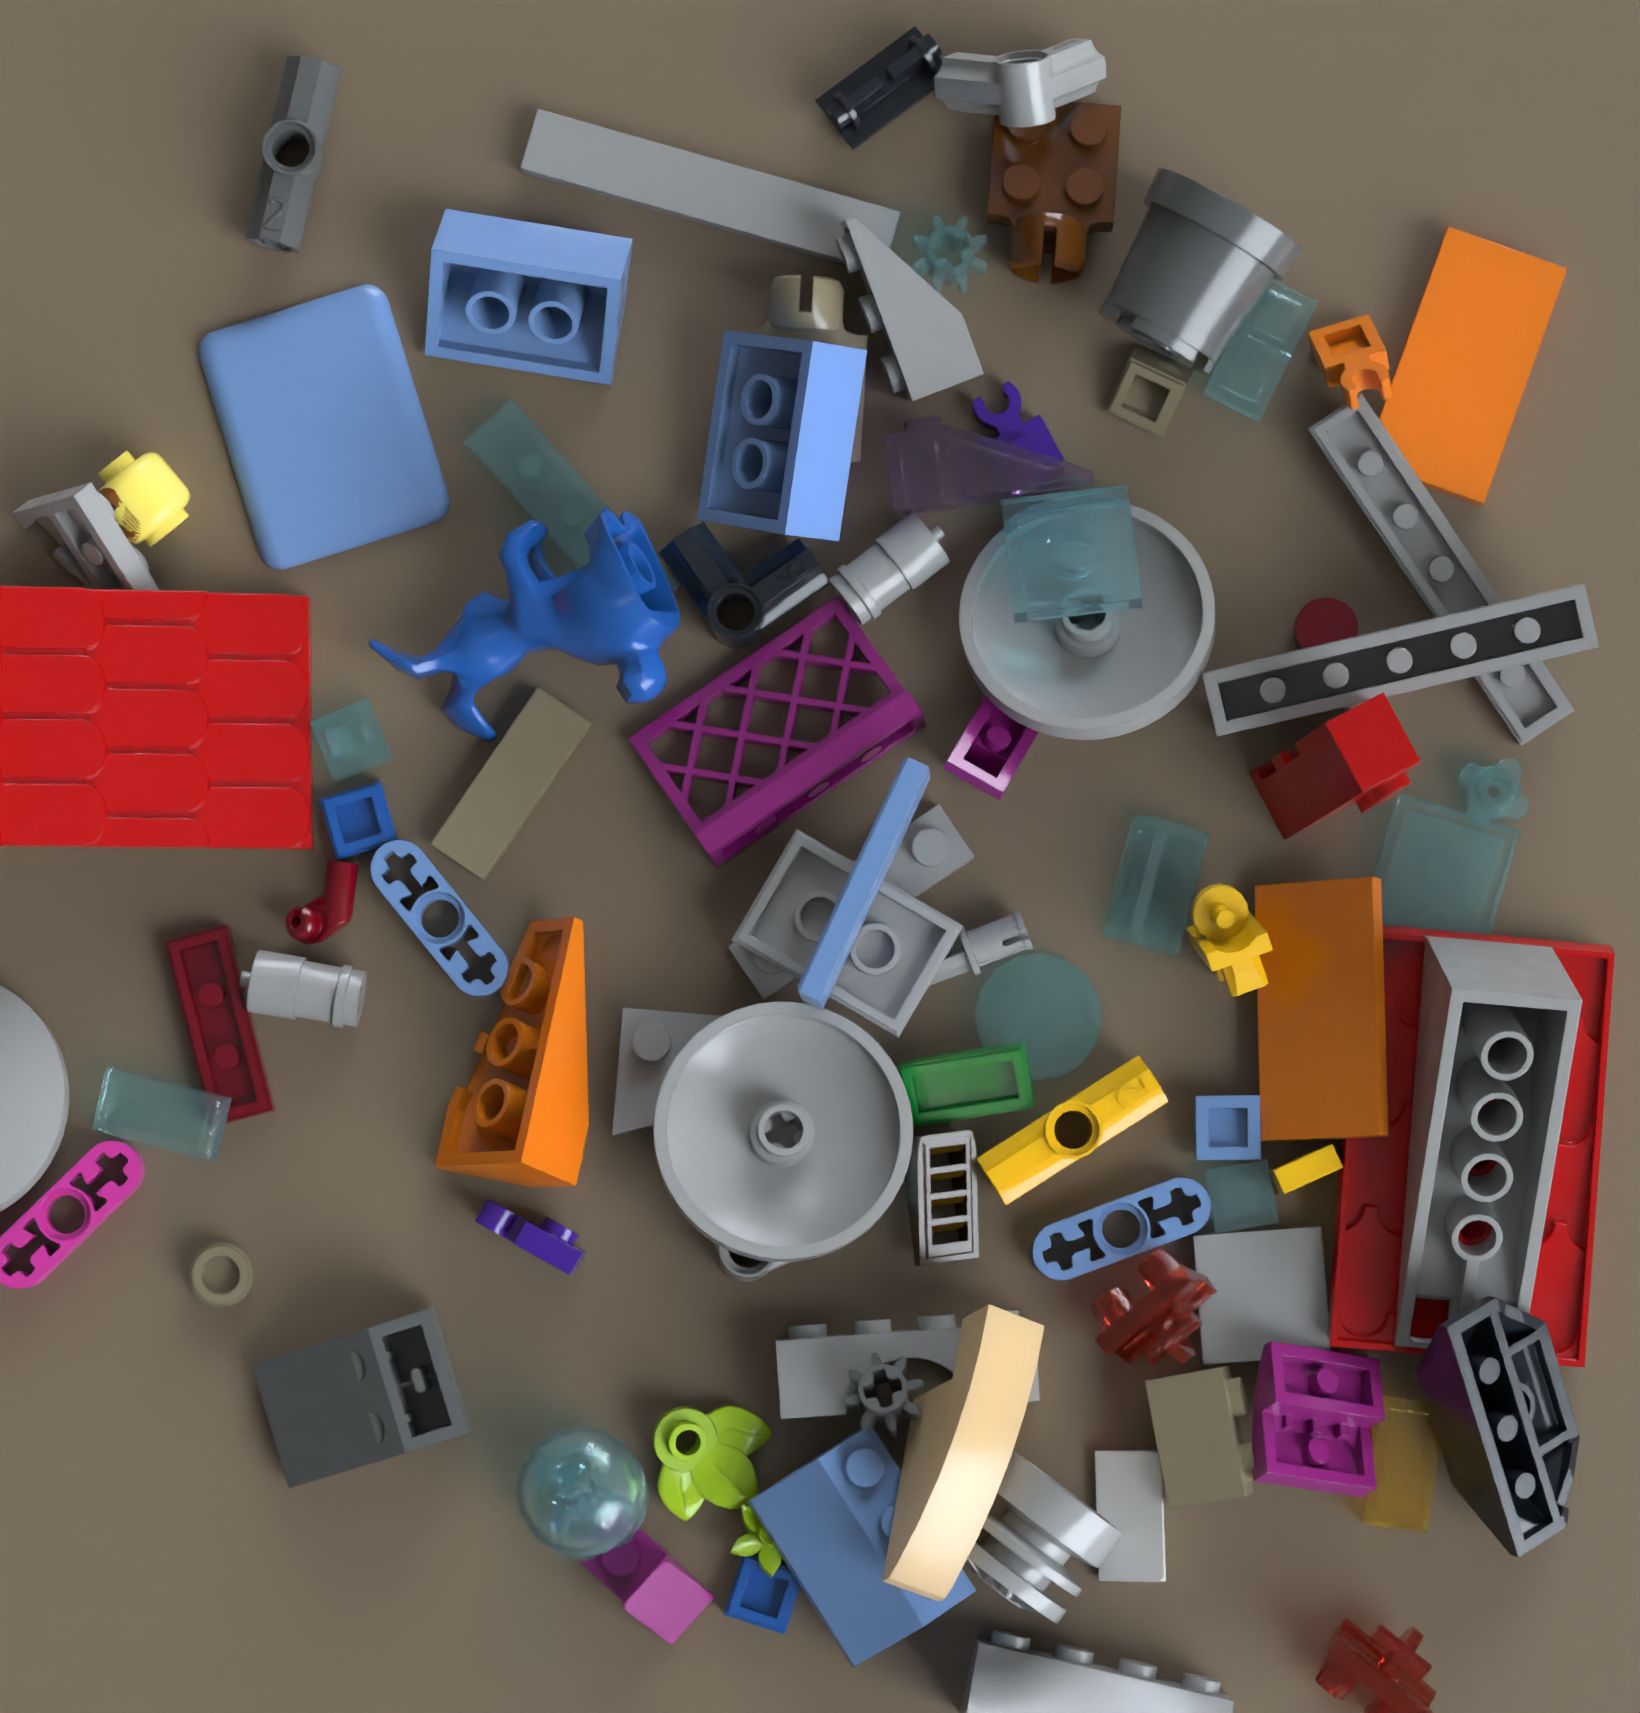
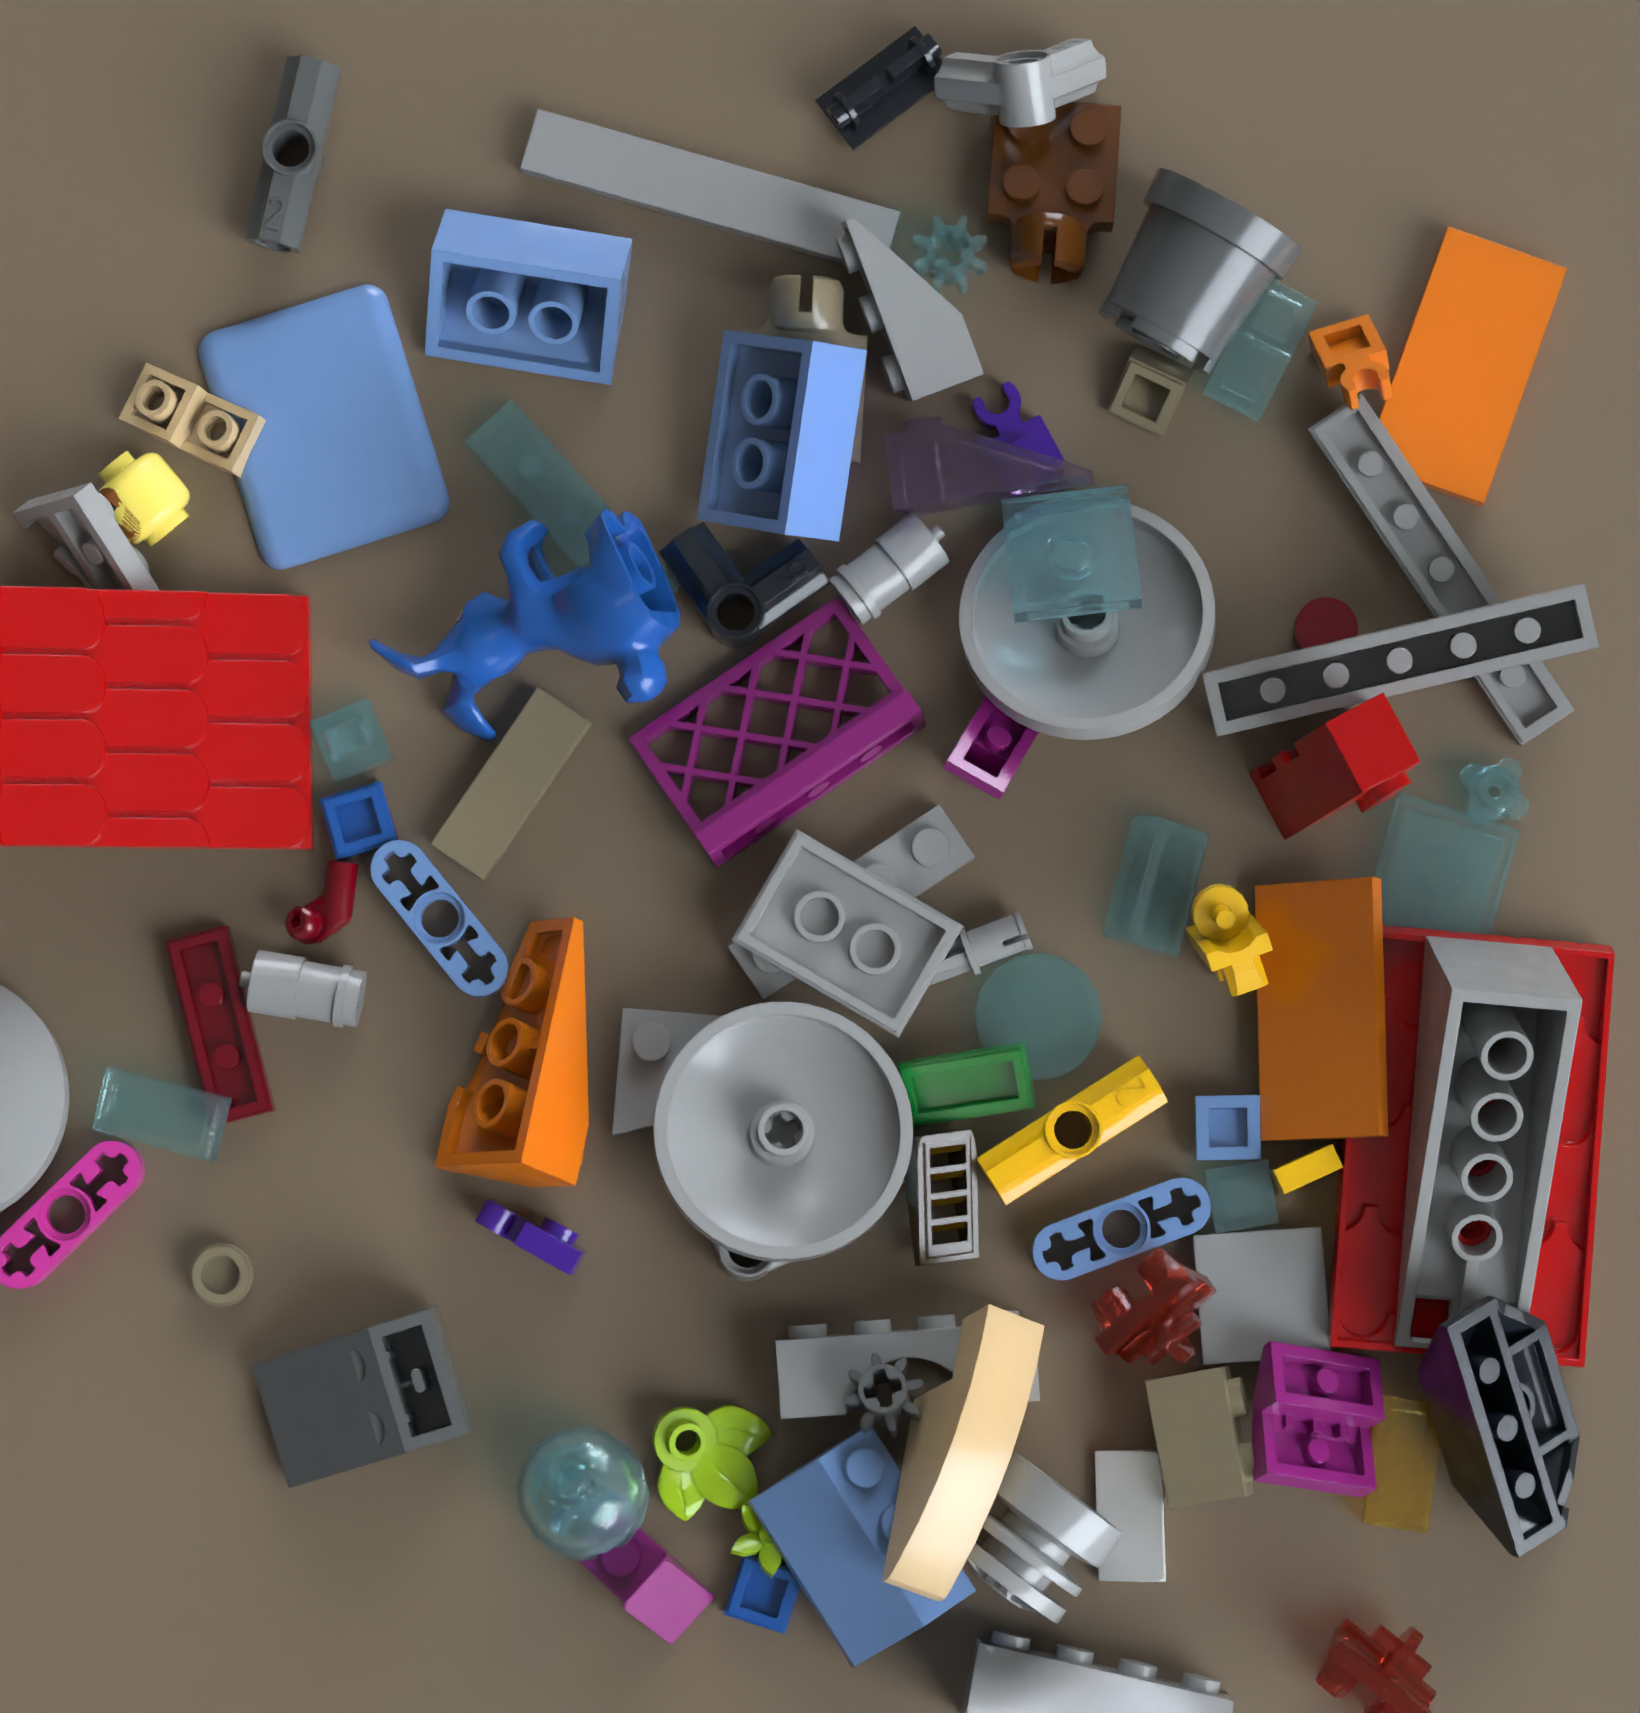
(191, 419): none -> tan slope
(863, 882): medium blue tile -> none

